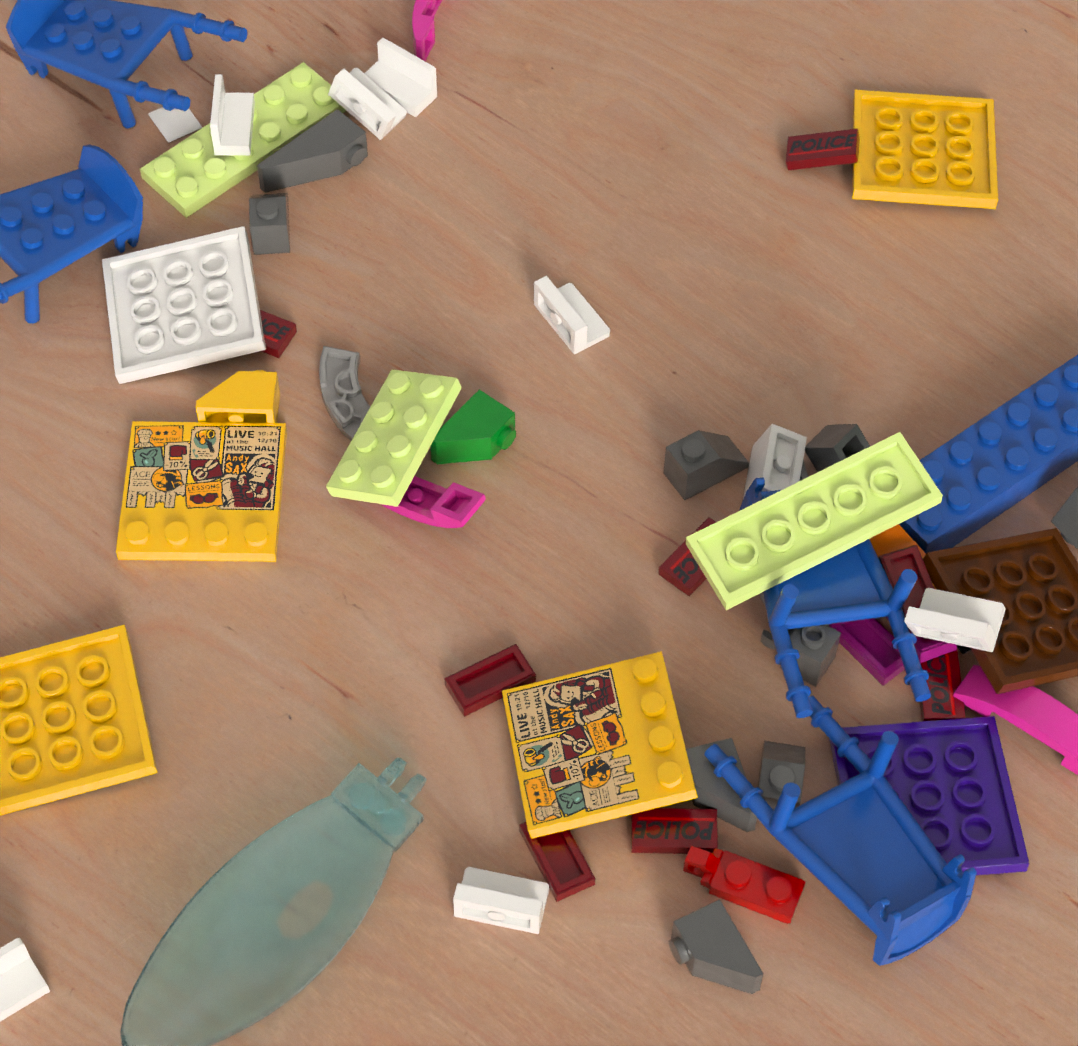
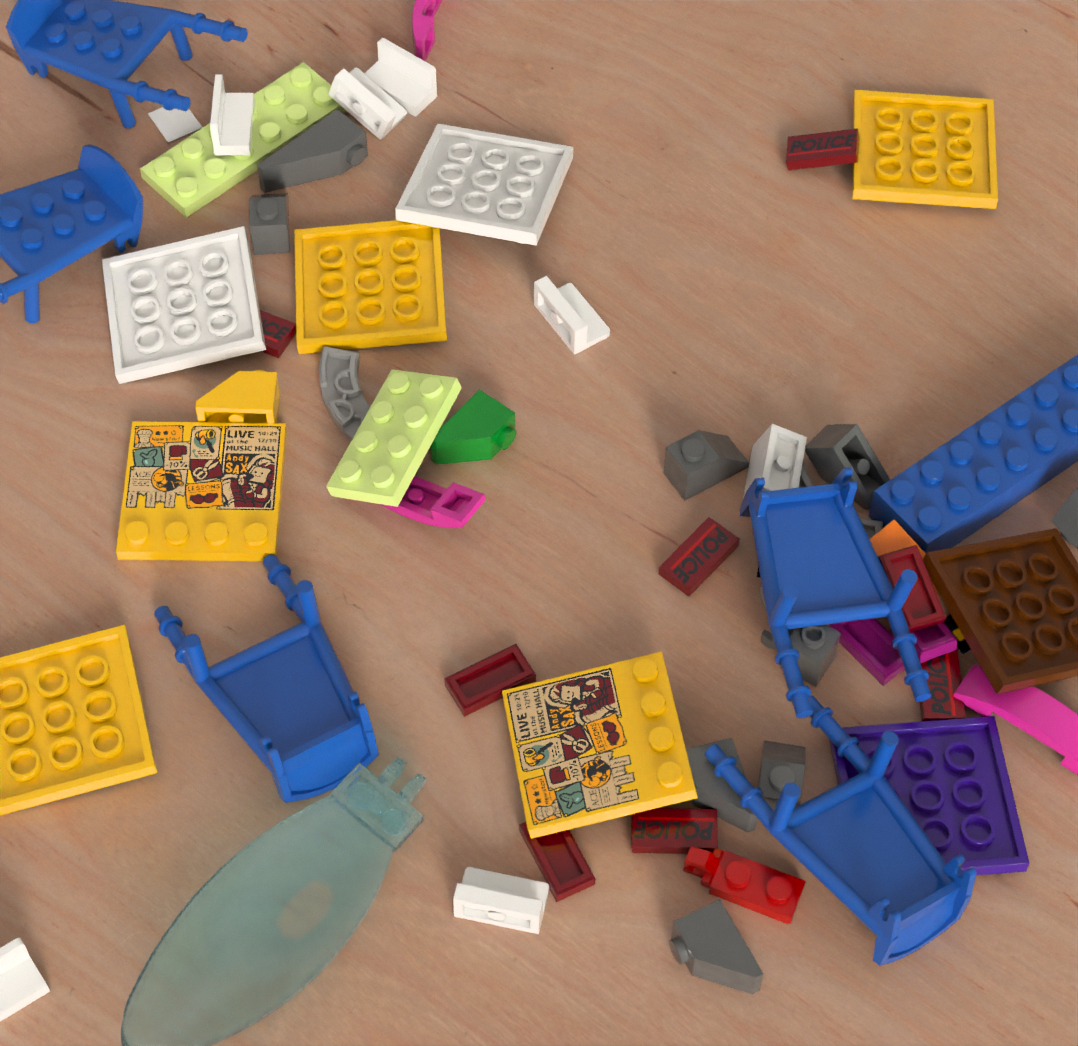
(286, 695): none -> blue piece
(368, 286): none -> yellow plate
(485, 184): none -> white plate
(813, 520): yellowish green plate -> none
(956, 619): white panel -> none

